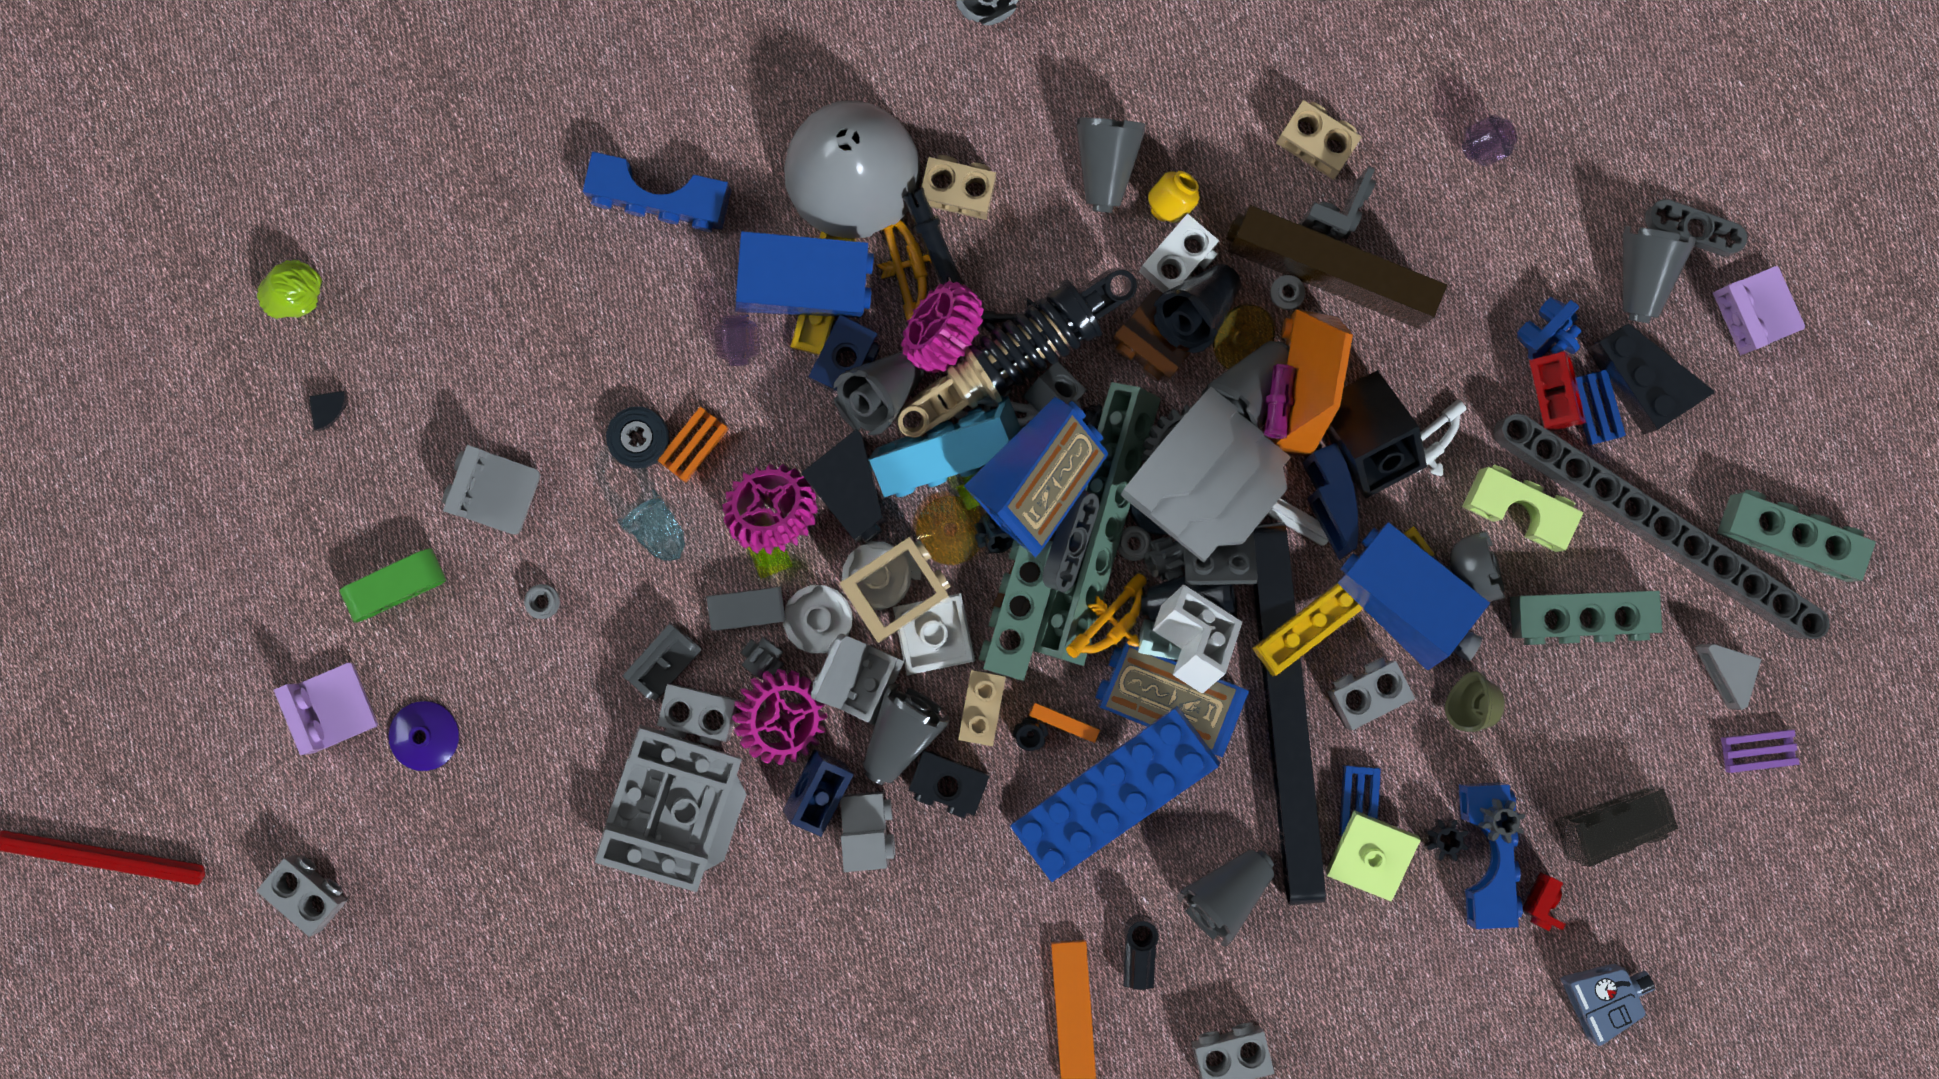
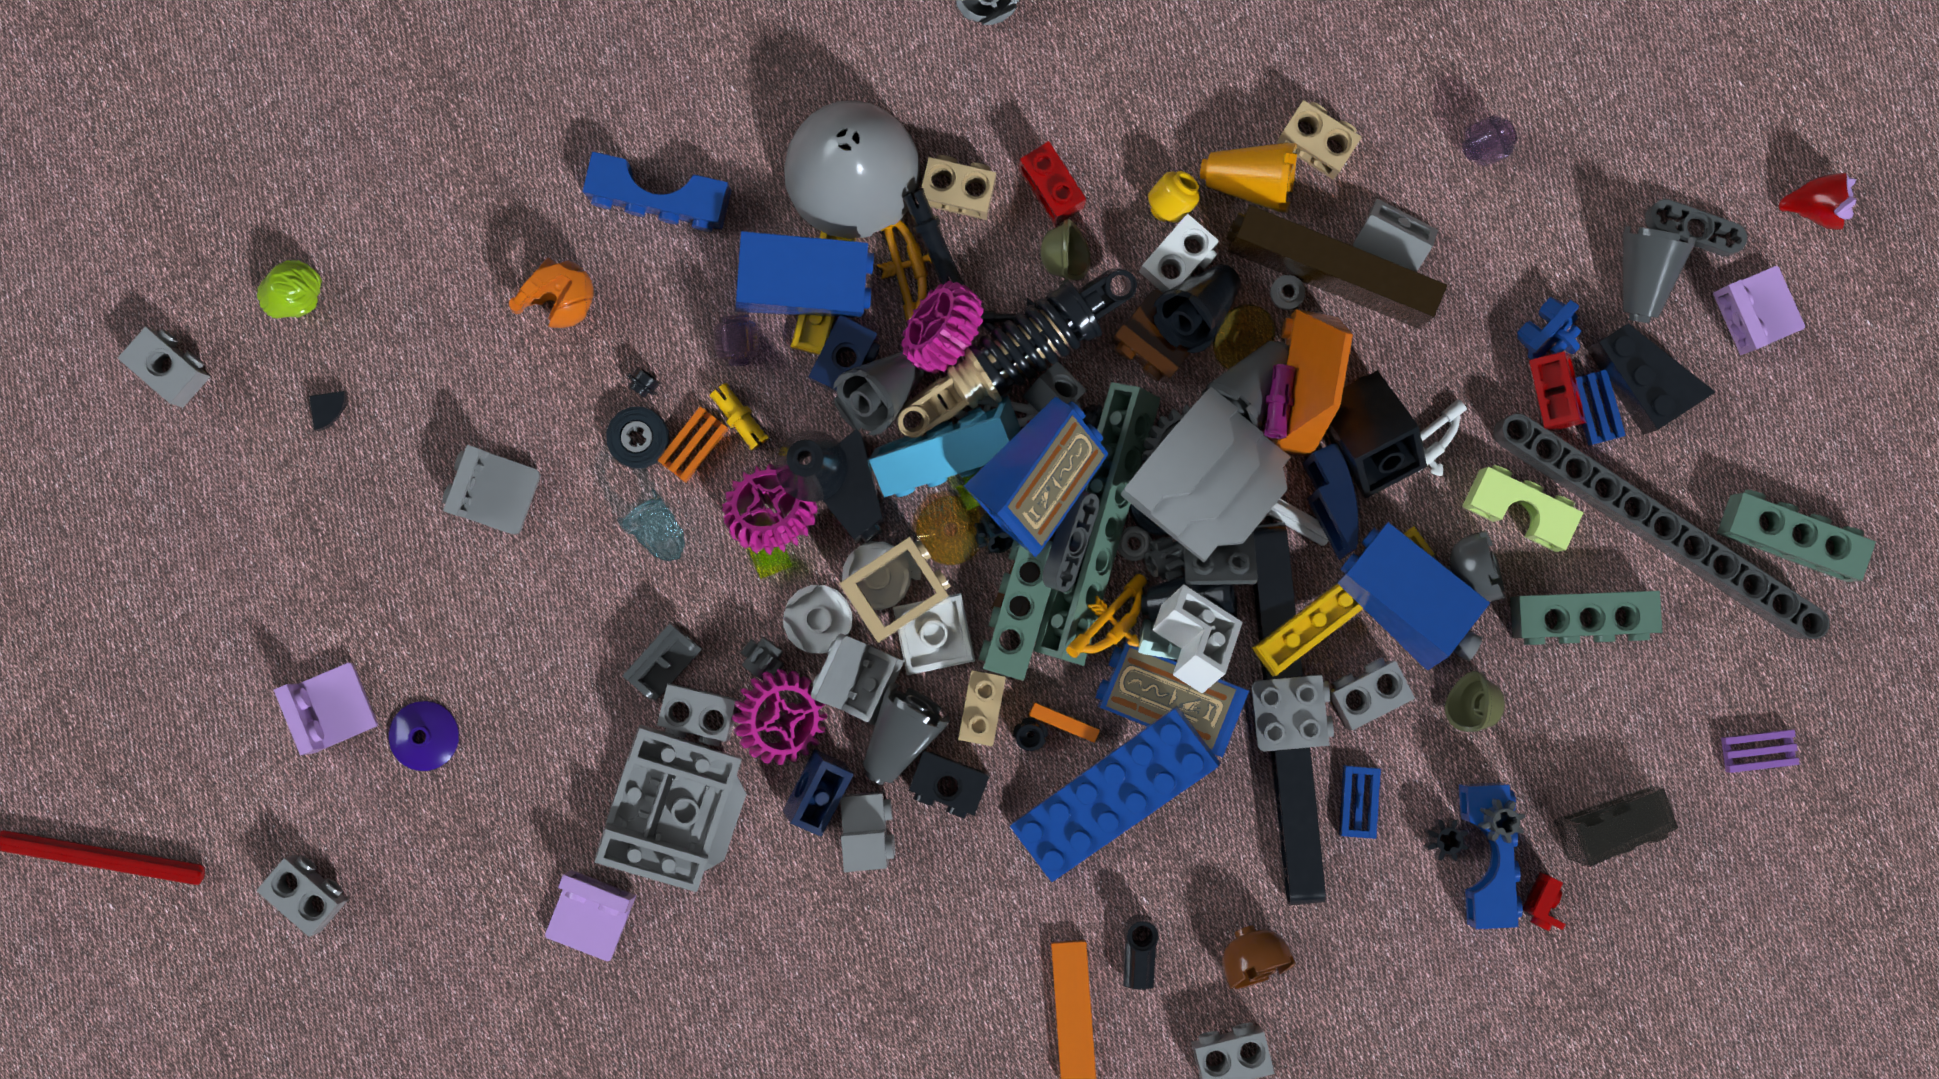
(146, 357): none -> light grey brick
(392, 585): bright green beam -> none
(531, 601): light grey plate -> none
(560, 283): none -> orange helmet
(589, 915): none -> lavender bracket
(643, 382): none -> black plate
(739, 416): none -> yellow pin
(745, 608): dark grey slope -> none
(818, 478): none -> black cone
(1051, 183): none -> red brick
(1065, 252): none -> olive helmet
(1107, 159): dark grey cone -> none
(1228, 894): dark grey cone -> none
(1253, 174): none -> light orange cone
(1255, 957): none -> dark orange cylinder
(1292, 713): none -> light grey bracket
(1326, 216): dark grey bracket -> none
(1372, 855): yellowish green plate -> none
(1396, 236): none -> light grey panel
(1607, 1000): sand blue torso -> none
(1731, 673): light grey slope -> none
(1823, 200): none -> red hat

